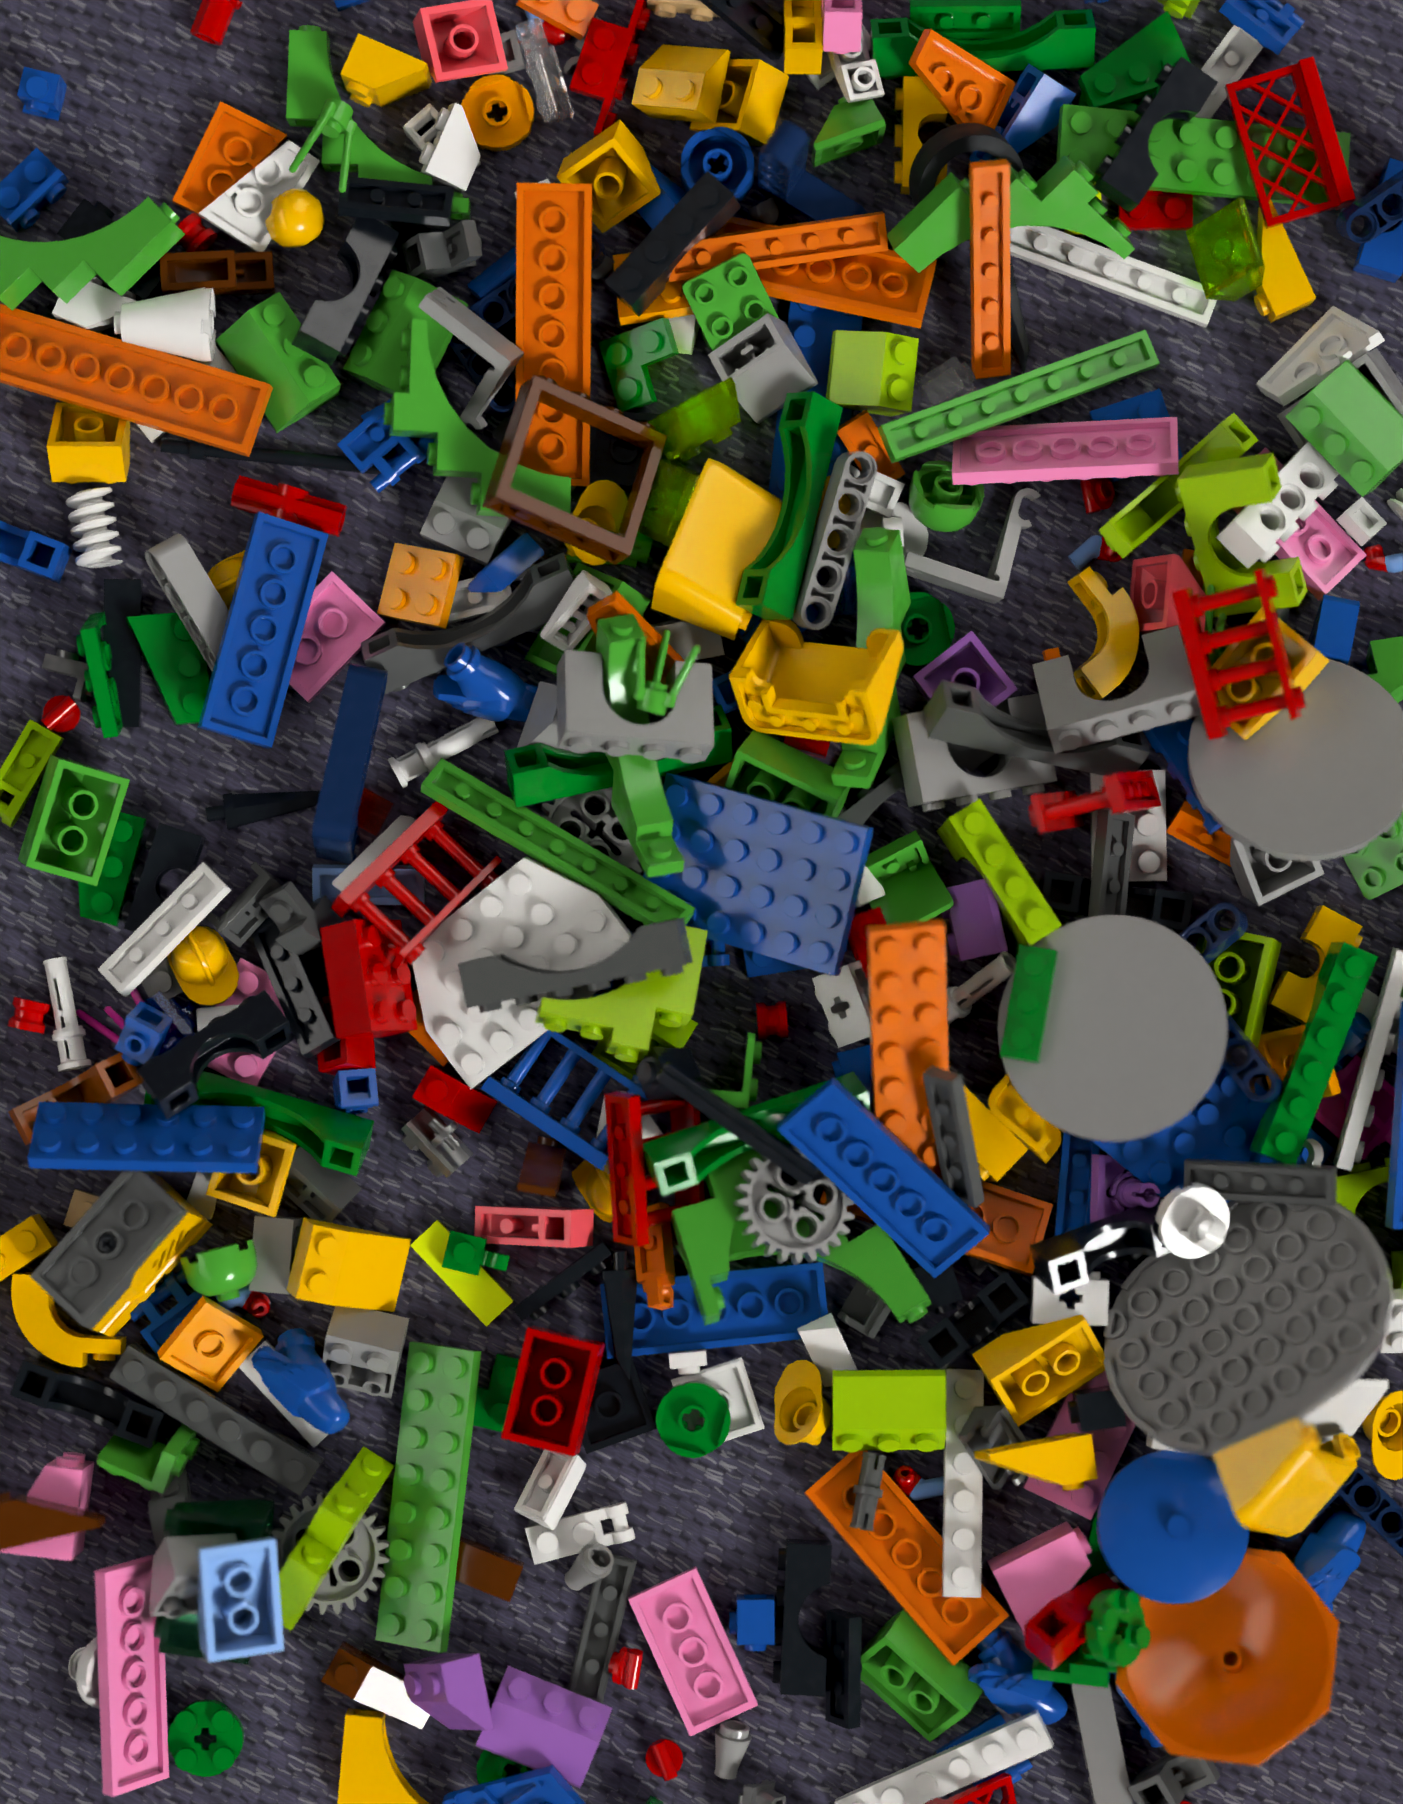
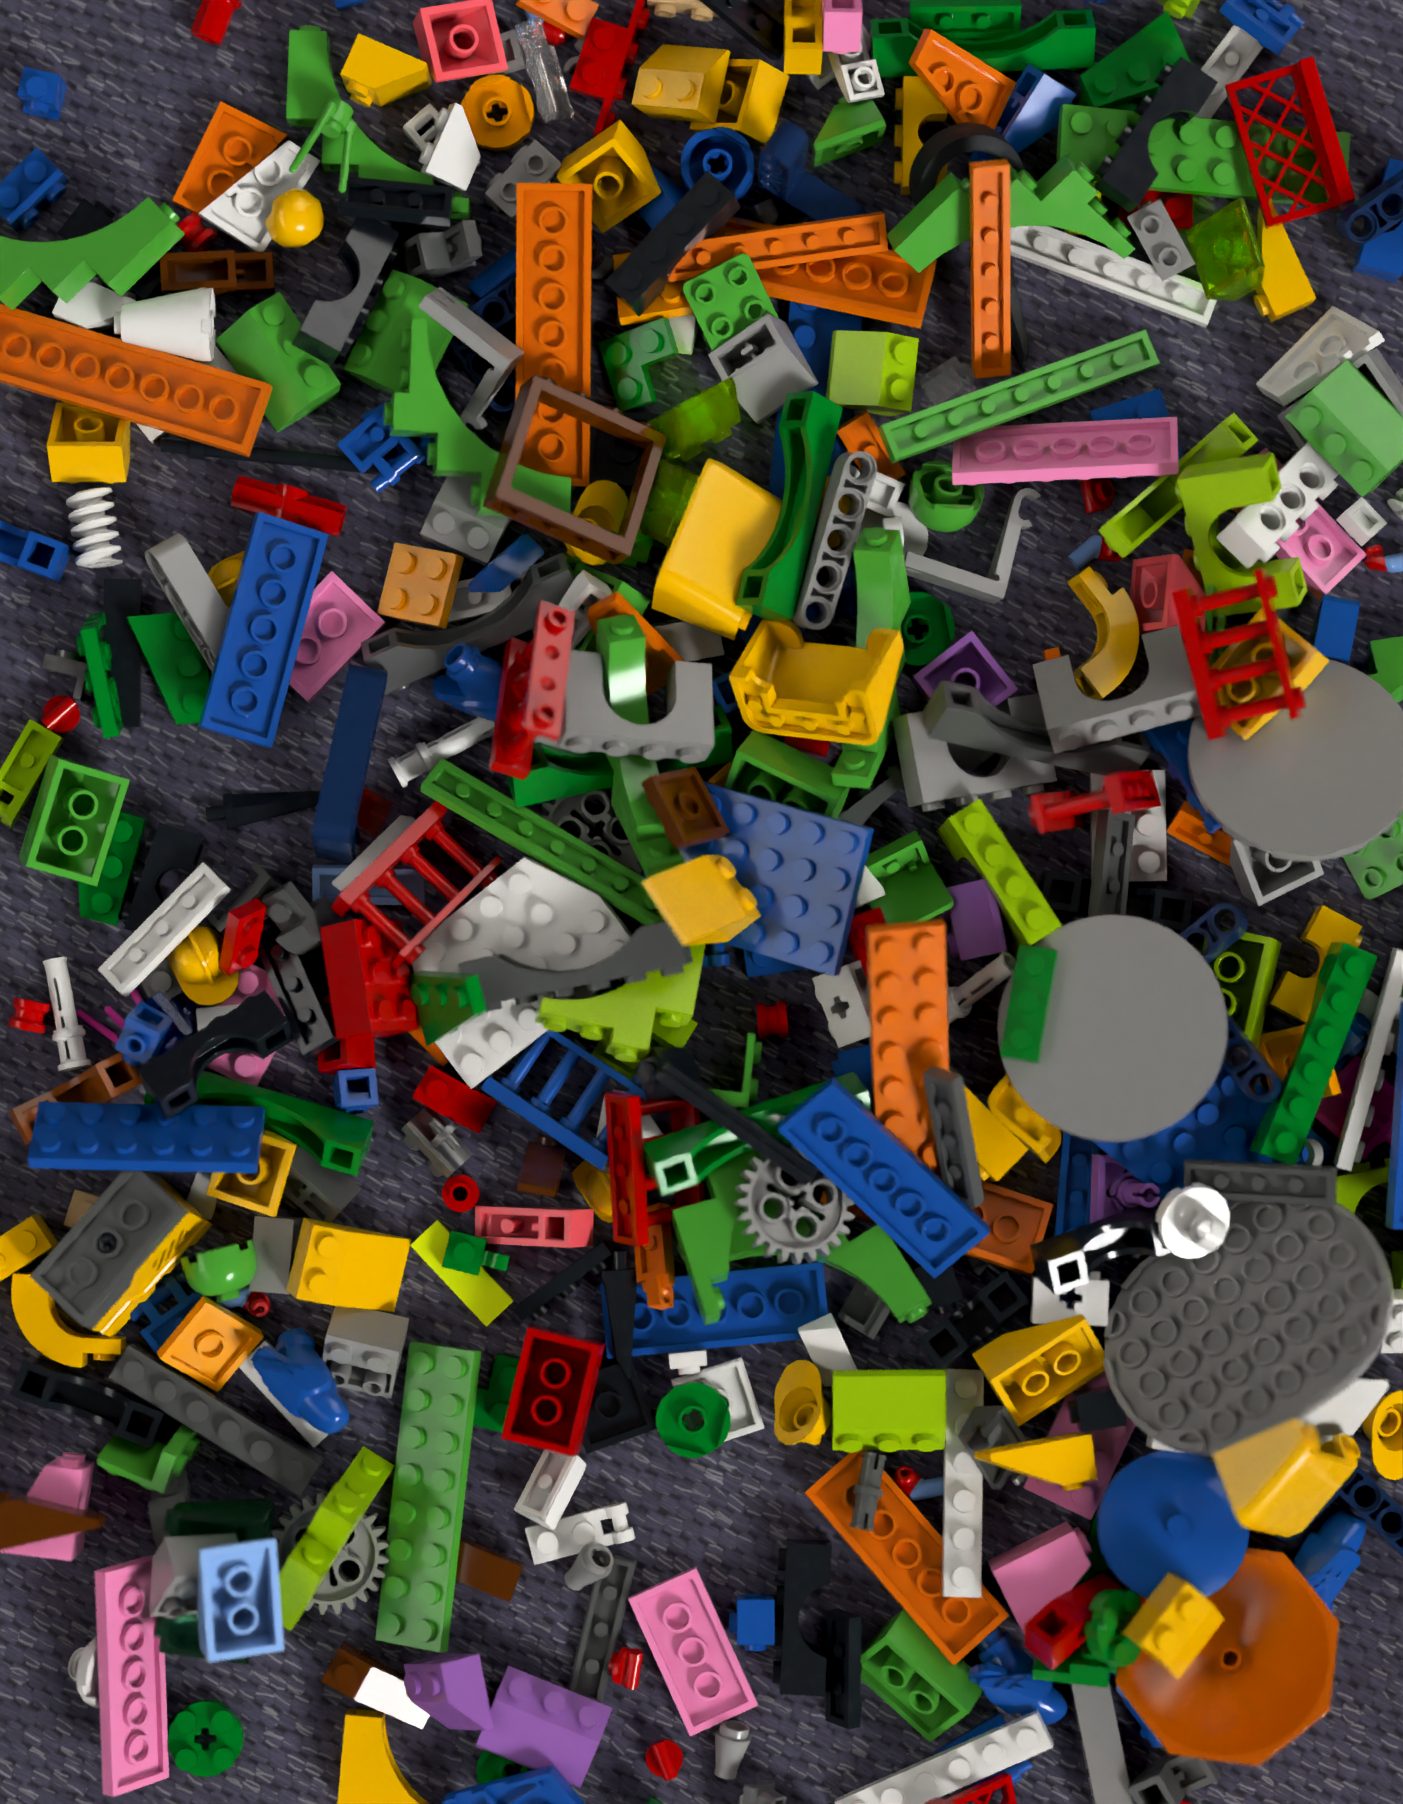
(242, 936): none -> red plate
(445, 1001): none -> green wing
(472, 1190): none -> red plate
(528, 165): none -> light grey bracket
(532, 690): none -> red fence
(654, 695): bright green plant -> none
(684, 807): none -> reddish brown plate
(703, 900): none -> yellow slope
(1160, 239): none -> light grey hinge
(1174, 1624): none -> yellow slope

